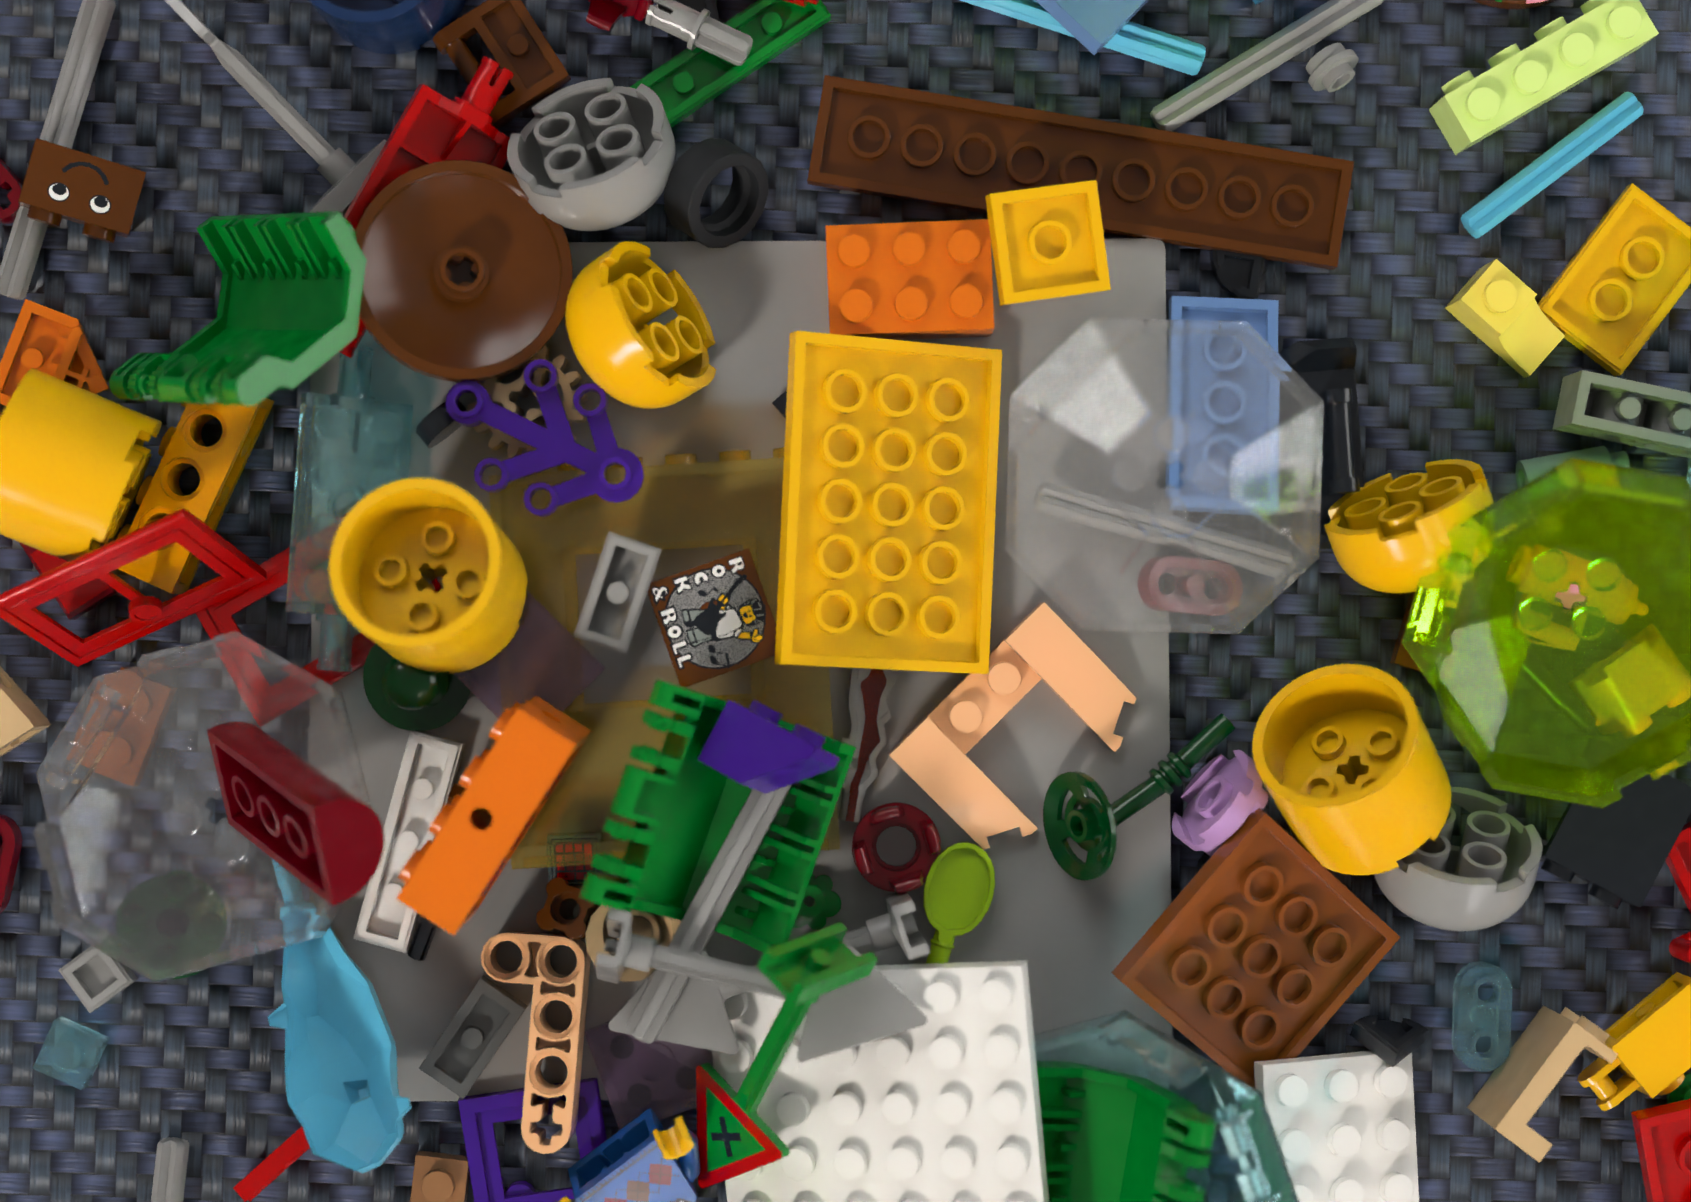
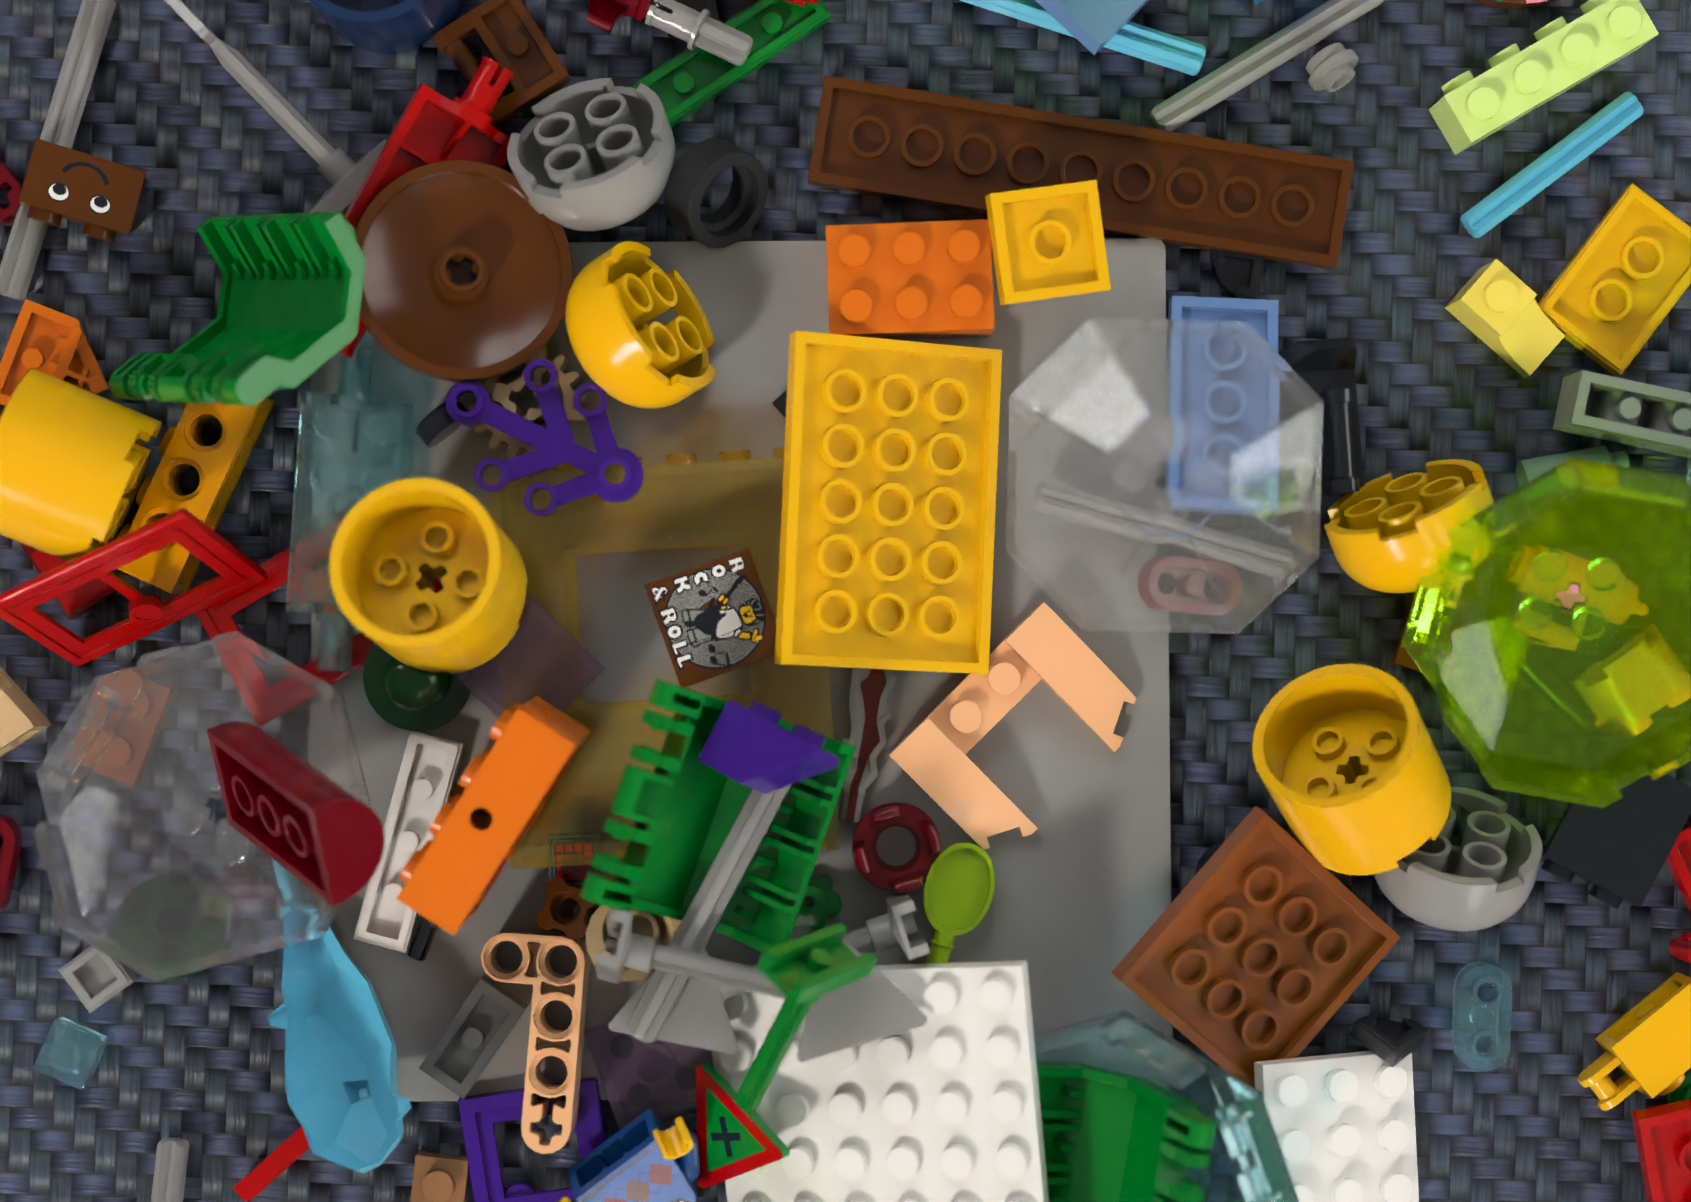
(617, 592): light grey slope -> none
(1100, 820): dark green dish -> none
(1219, 802): lavender plate -> none
(1533, 1071): tan panel -> none

